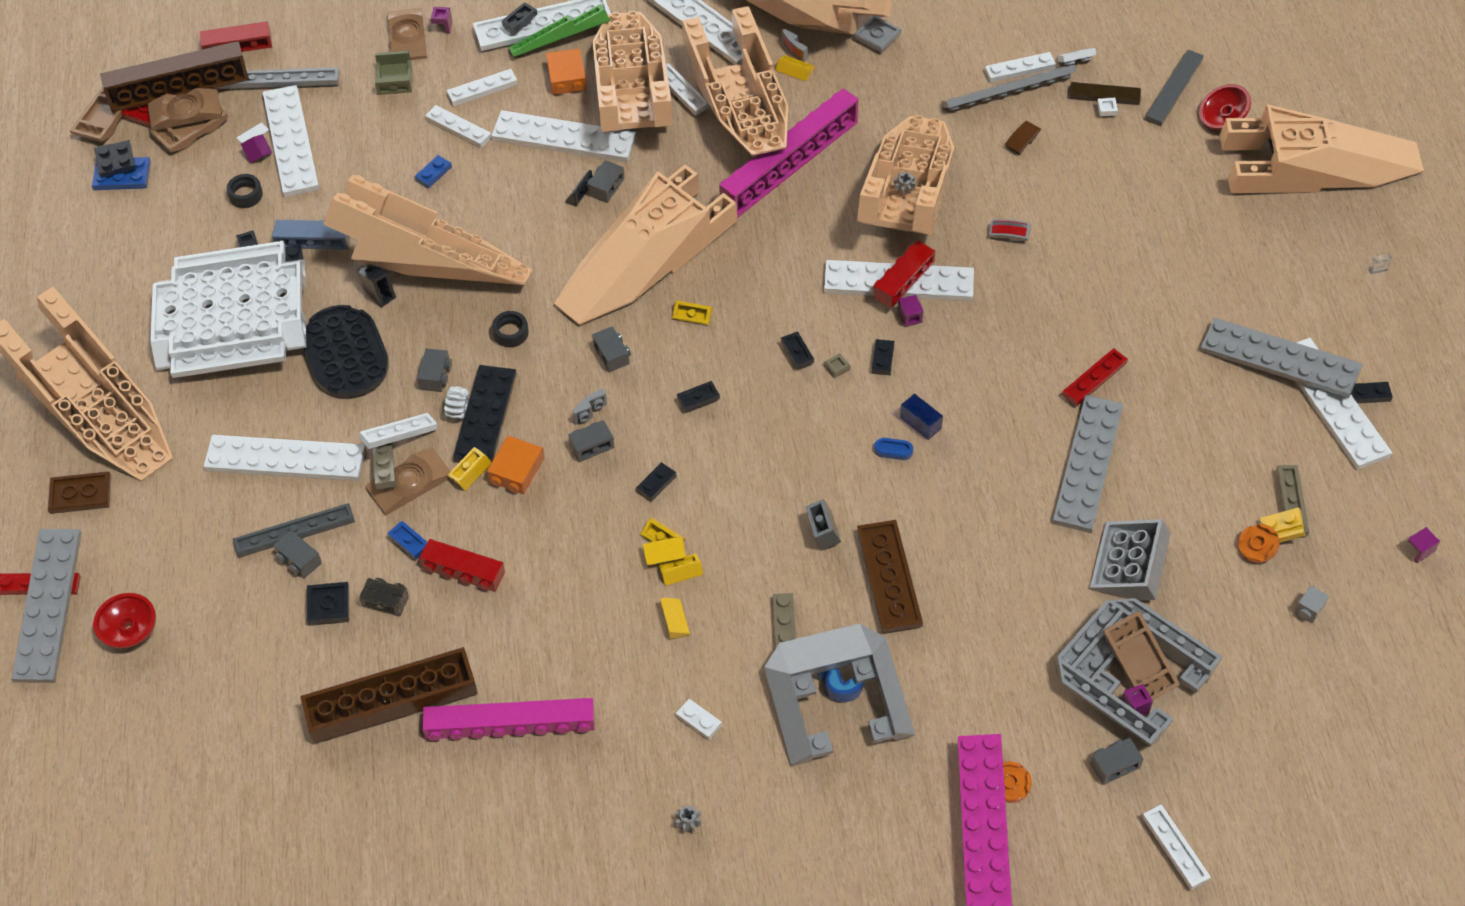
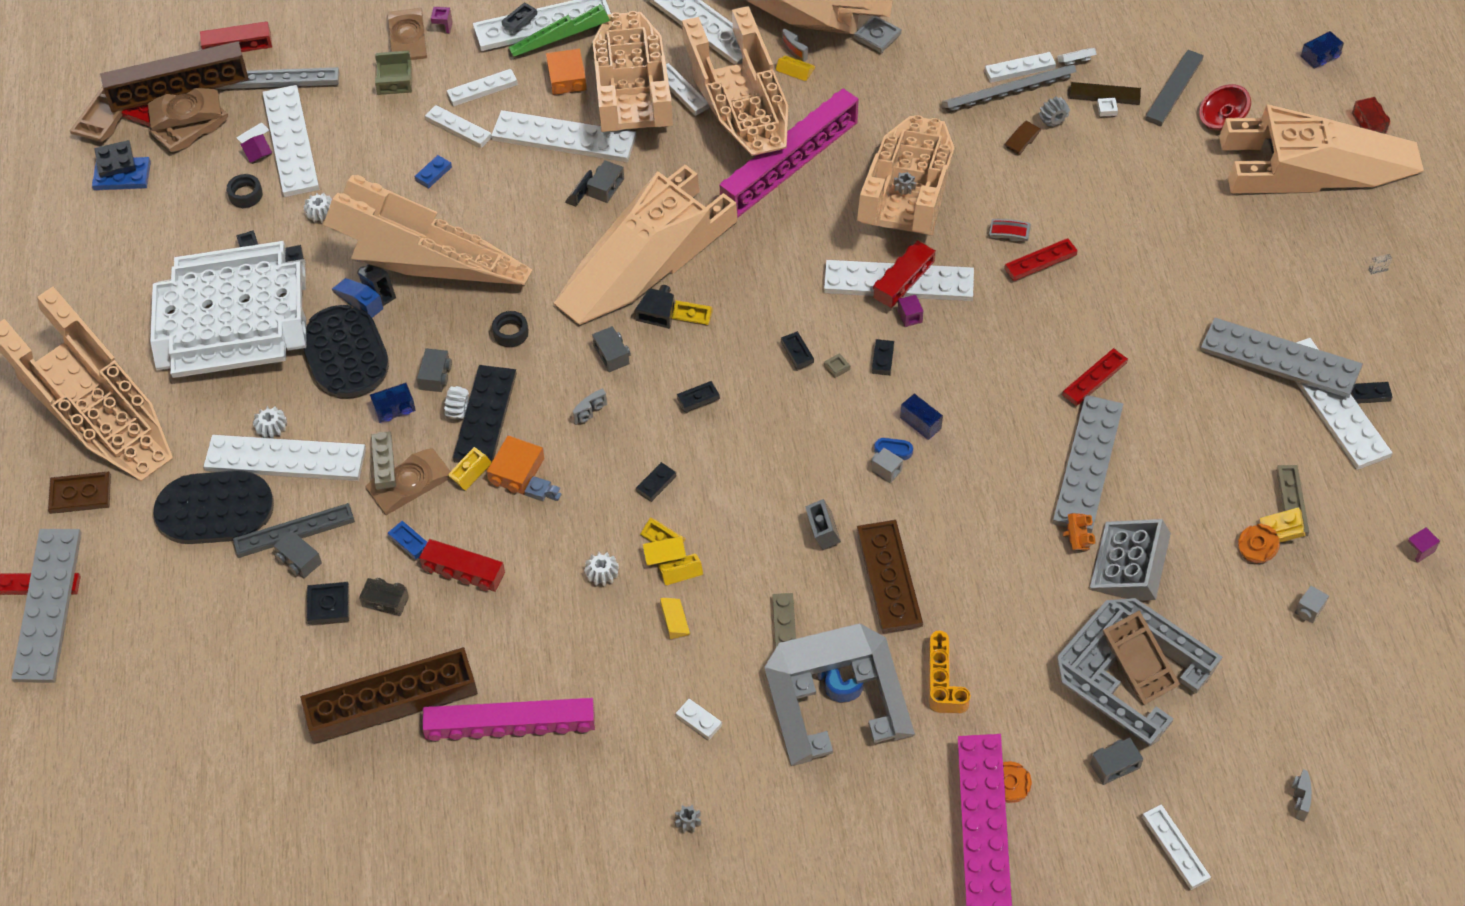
(124, 611): red dish -> none
(213, 507): none -> black plate
(270, 422): none -> white gear
(309, 235): sand blue brick -> none
(317, 207): none -> white gear
(359, 296): none -> blue slope
(392, 402): none -> clear blue brick
(398, 430): white plate -> none
(541, 488): none -> sand blue plate
(591, 440): dark grey brick -> none
(601, 568): none -> white gear
(656, 307): none -> black torso
(887, 465): none -> light grey brick
(941, 671): none -> light orange beam
(1040, 259): none -> red plate
(1054, 111): none -> light grey gear
(1078, 531): none -> orange hips
(1138, 699): magenta panel -> none
(1303, 794): none -> light grey slope
(1322, 49): none -> clear blue brick
(1371, 115): none -> clear red brick

